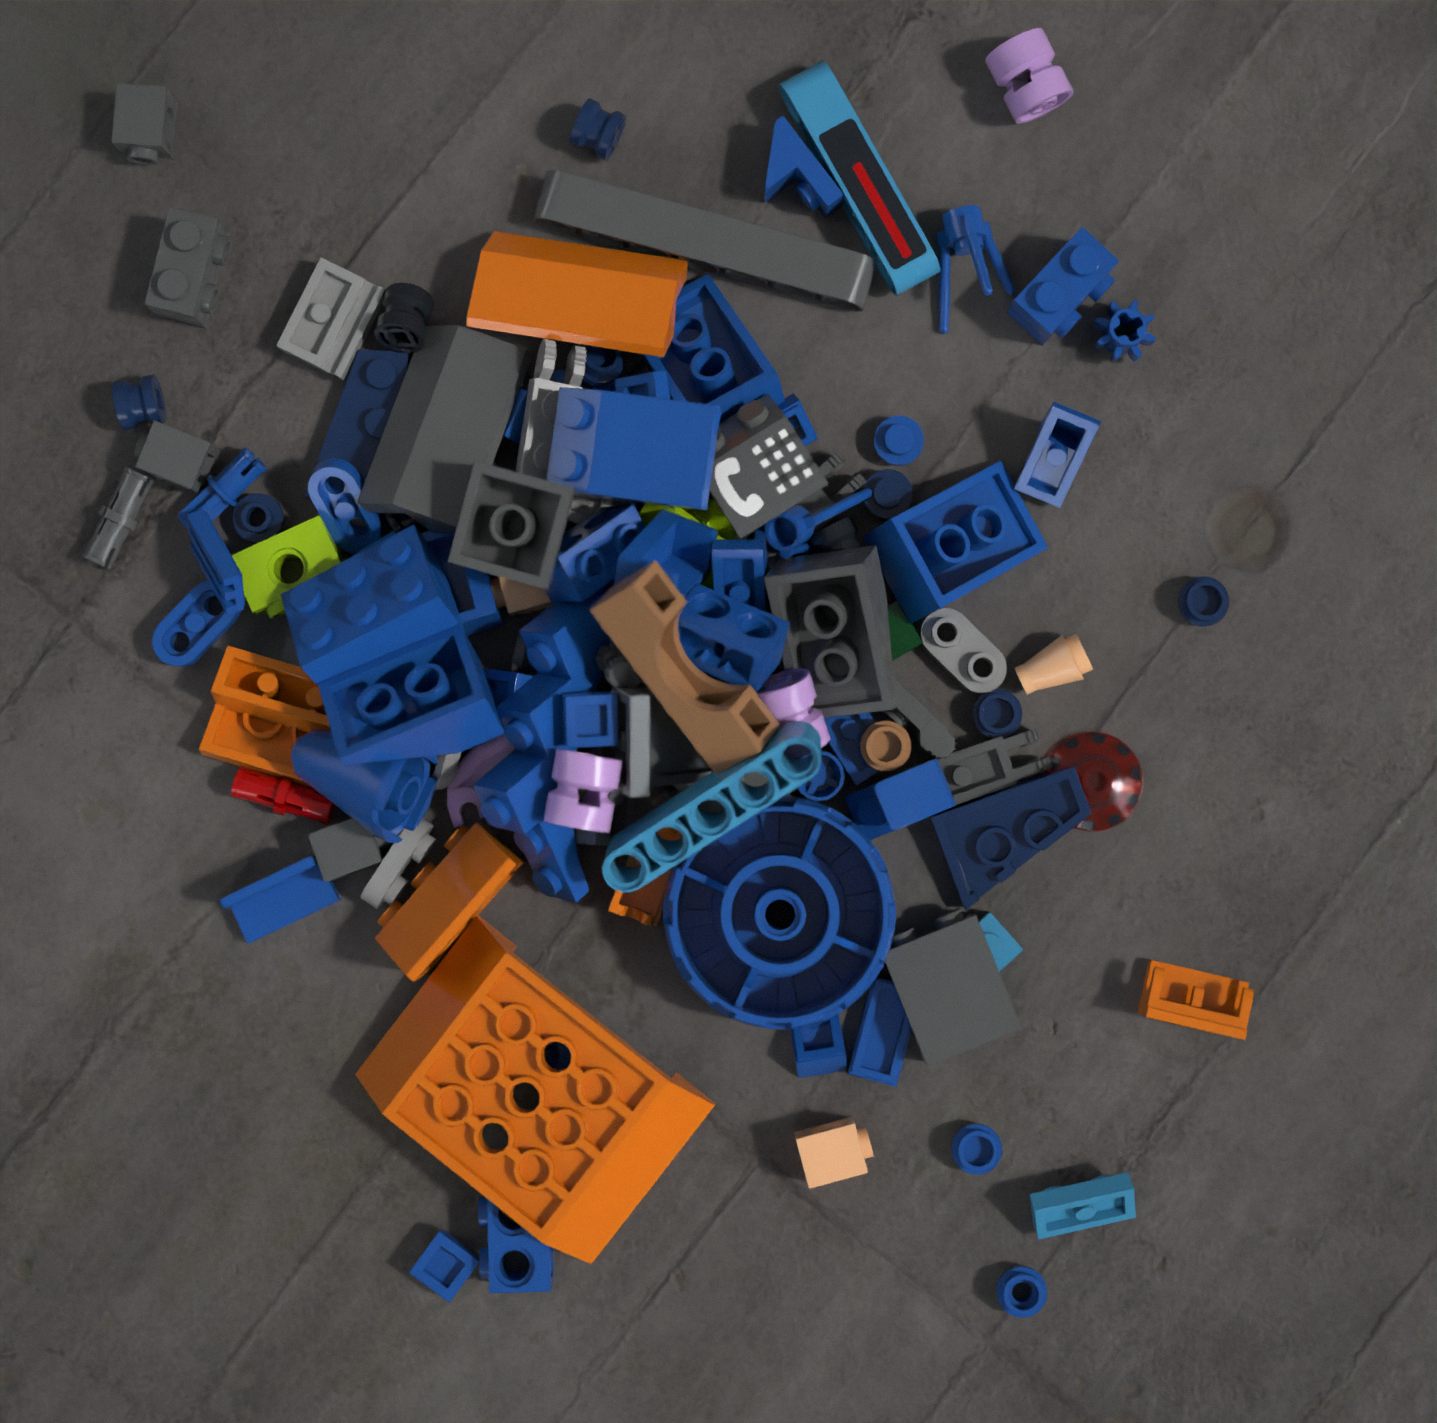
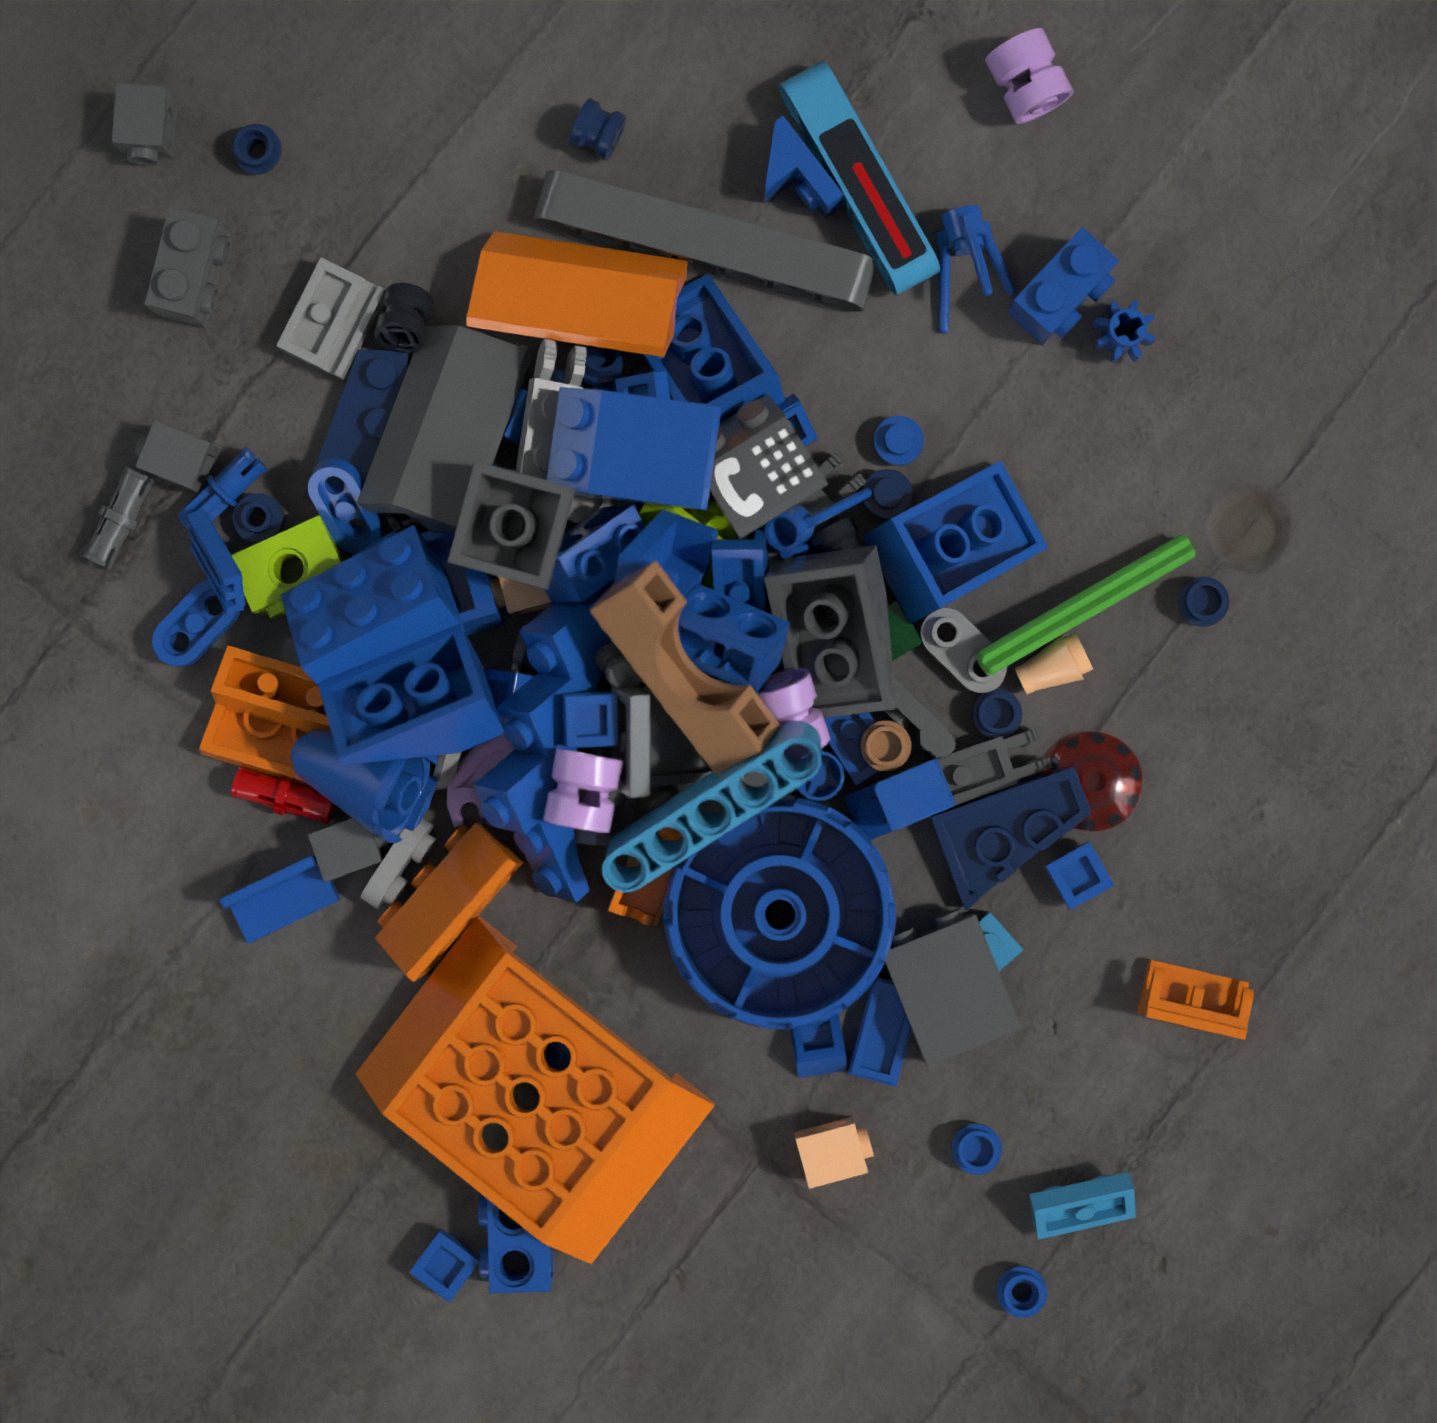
(138, 402): dark blue wheel -> none
(252, 135): none -> dark blue plate
(1056, 454): slope -> none
(1078, 875): none -> blue plate
(1085, 605): none -> bright green axle

